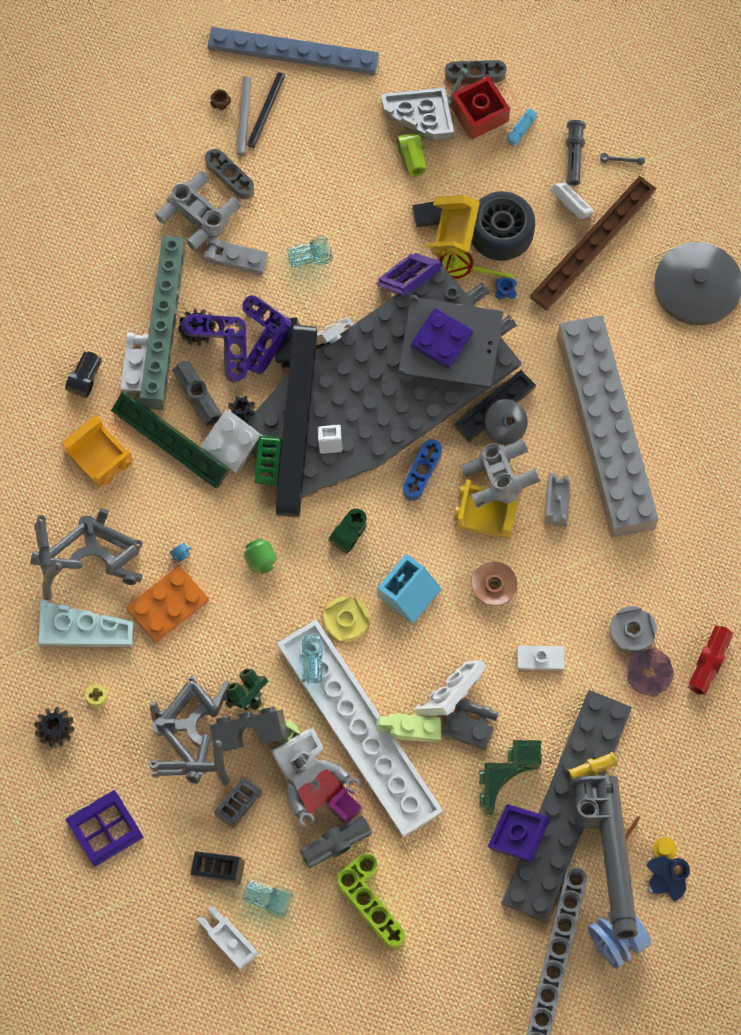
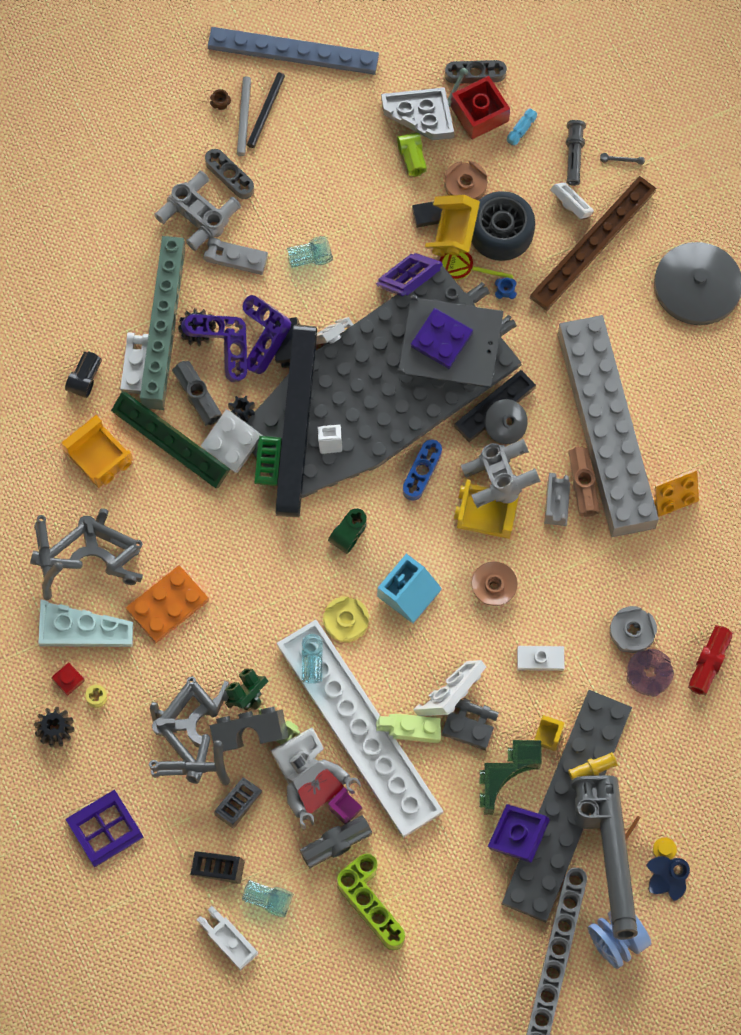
(68, 679): none -> red plate
(180, 552): dark azure plate -> none
(260, 556): bright green head -> none
(472, 171): none -> nougat plate
(549, 732): none -> yellow panel
(582, 469): none -> nougat piece
(676, 493): none -> light orange hinge

